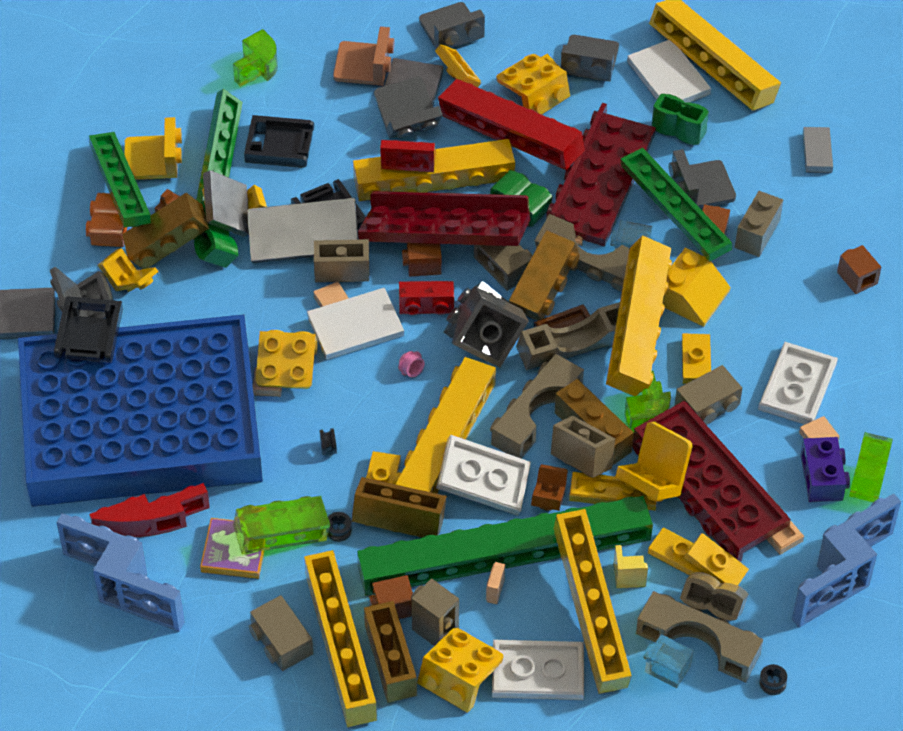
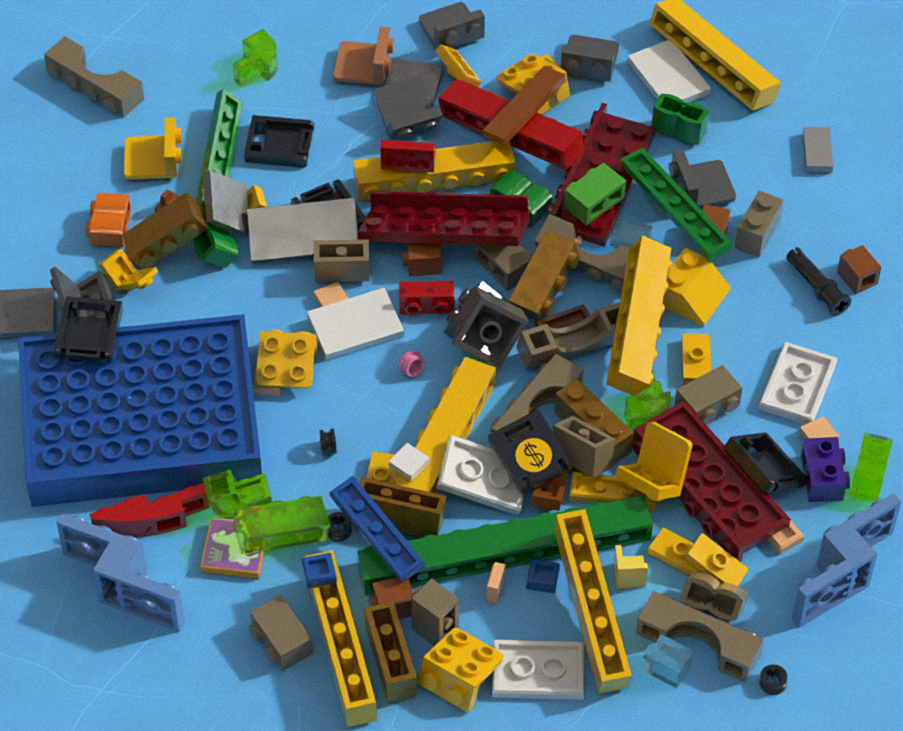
(115, 91): none -> dark tan arch
(119, 180): green plate -> none
(227, 494): none -> clear neon green brick
(319, 570): none -> blue tile
(377, 529): none -> blue tile
(409, 462): none -> white tile
(524, 105): none -> dark orange tile
(532, 454): none -> black container
(543, 576): none -> blue tile
(594, 193): none -> bright green brick
(769, 465): none -> black container
(824, 288): none -> black pin

